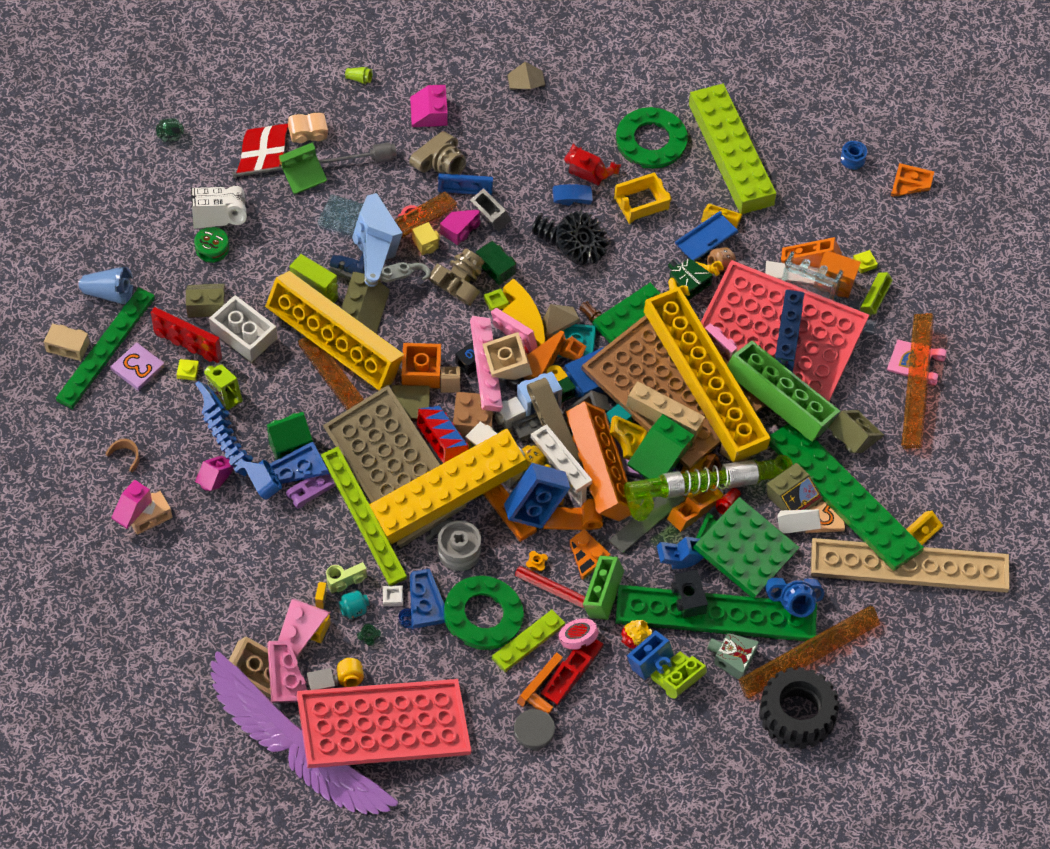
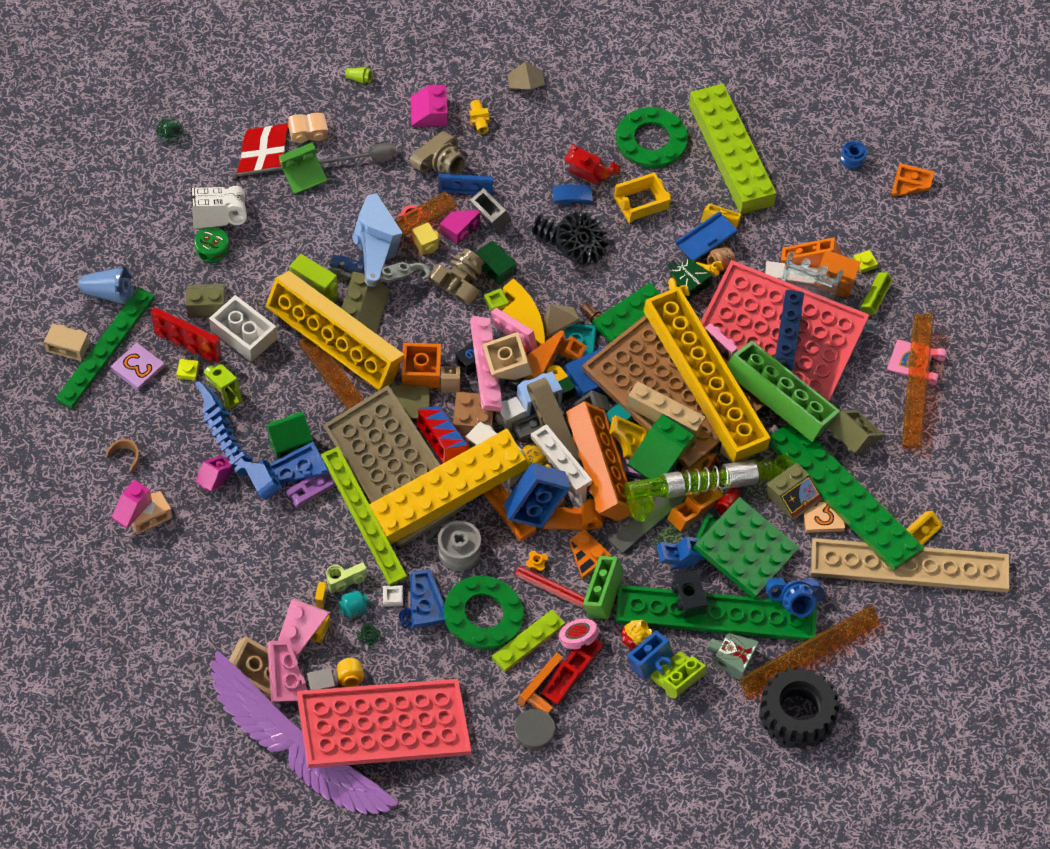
(340, 214): clear light blue tile -> none
(479, 117): none -> yellow axle
(798, 520): white slope -> none

